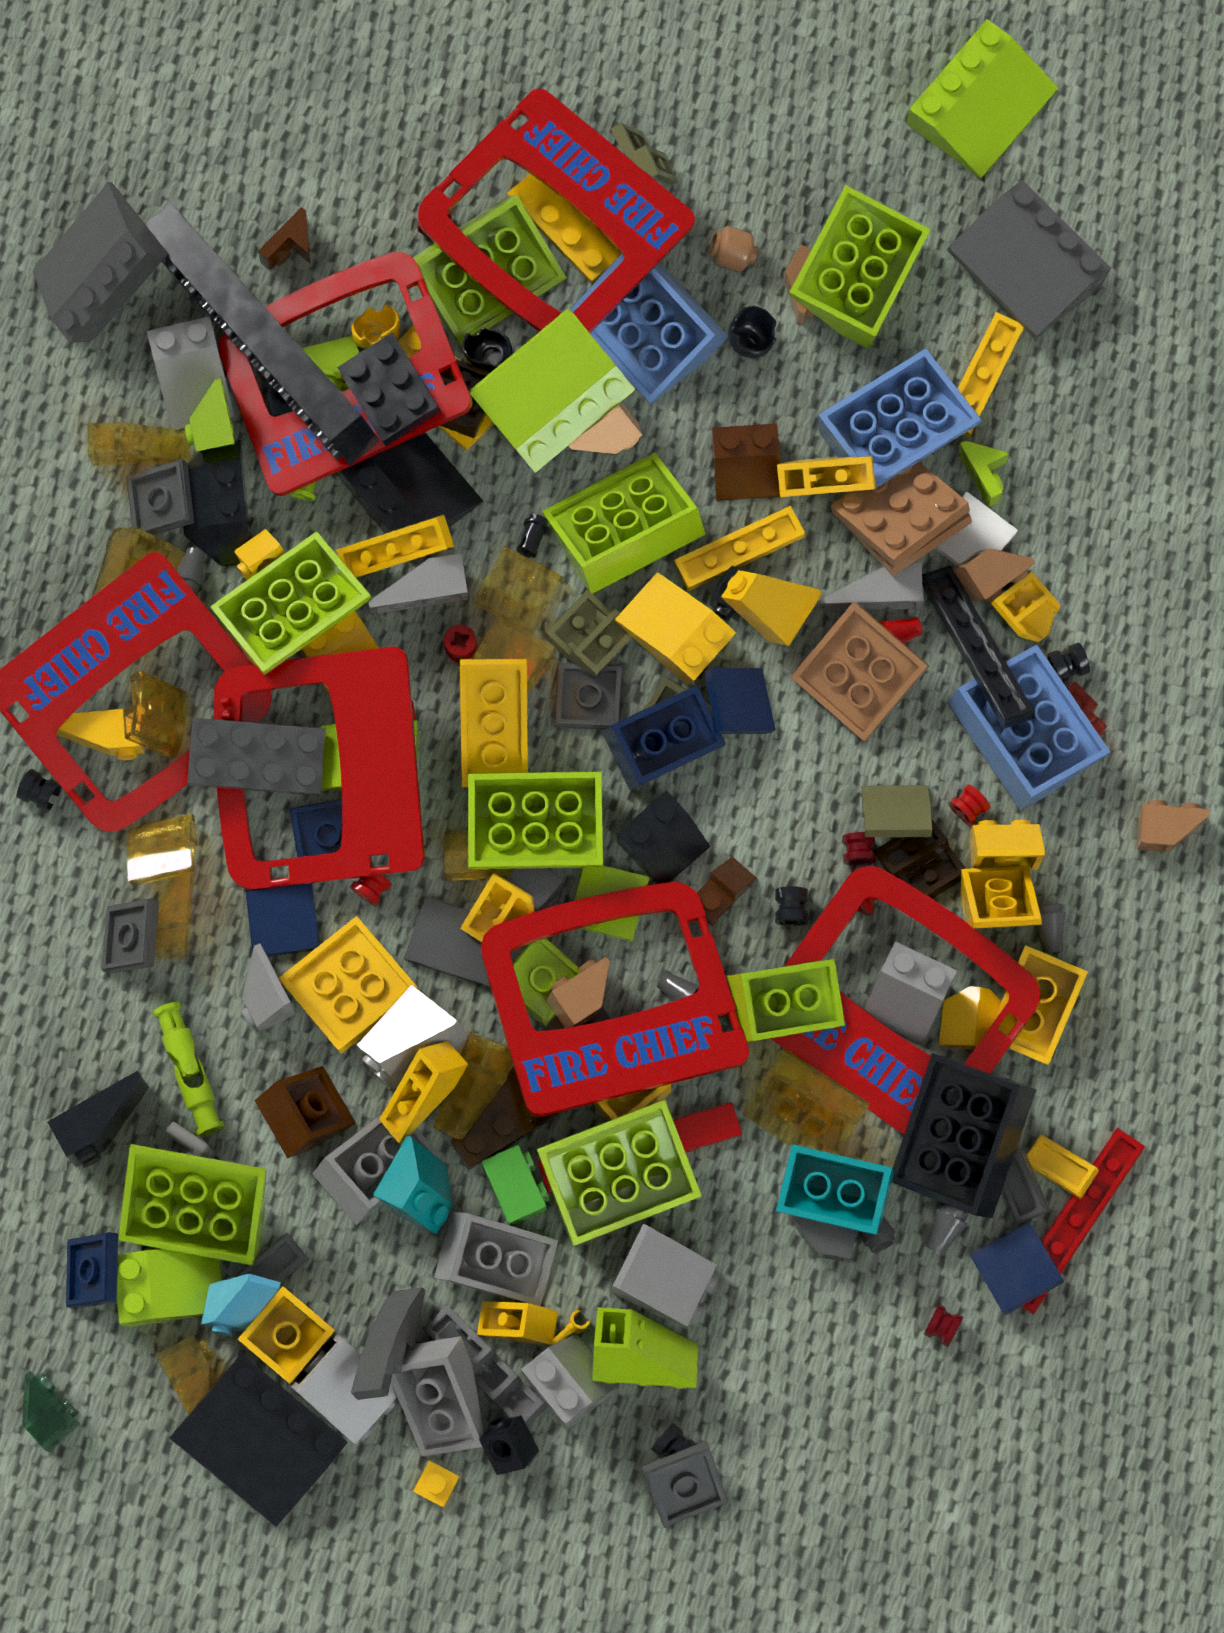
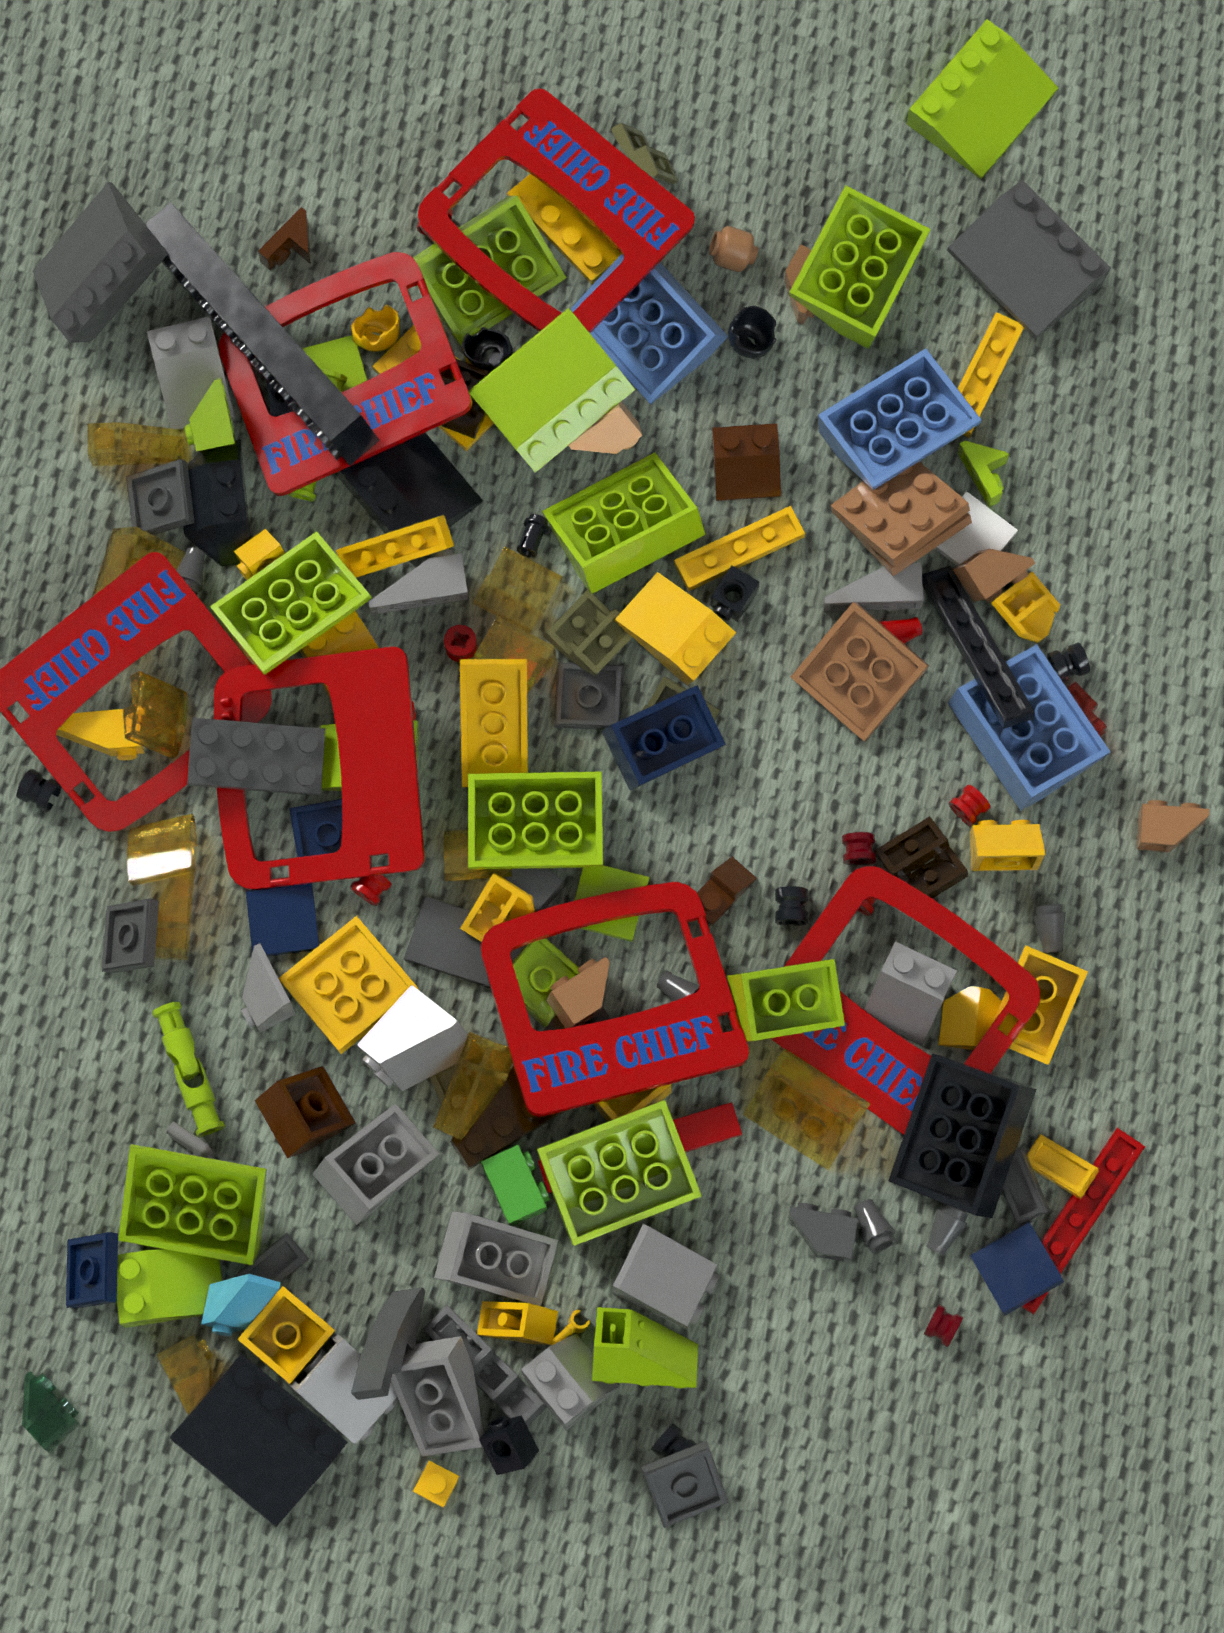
(95, 1122): black slope -> none
(389, 389): black plate -> none
(417, 1187): teal slope -> none
(423, 1087): yellow slope -> none
(663, 839): black slope -> none
(739, 700): dark blue tile -> none
(771, 604): yellow slope -> none
(826, 475): yellow slope -> none
(835, 1189): teal slope -> none
(896, 811): olive slope -> none
(999, 897): yellow slope -> none

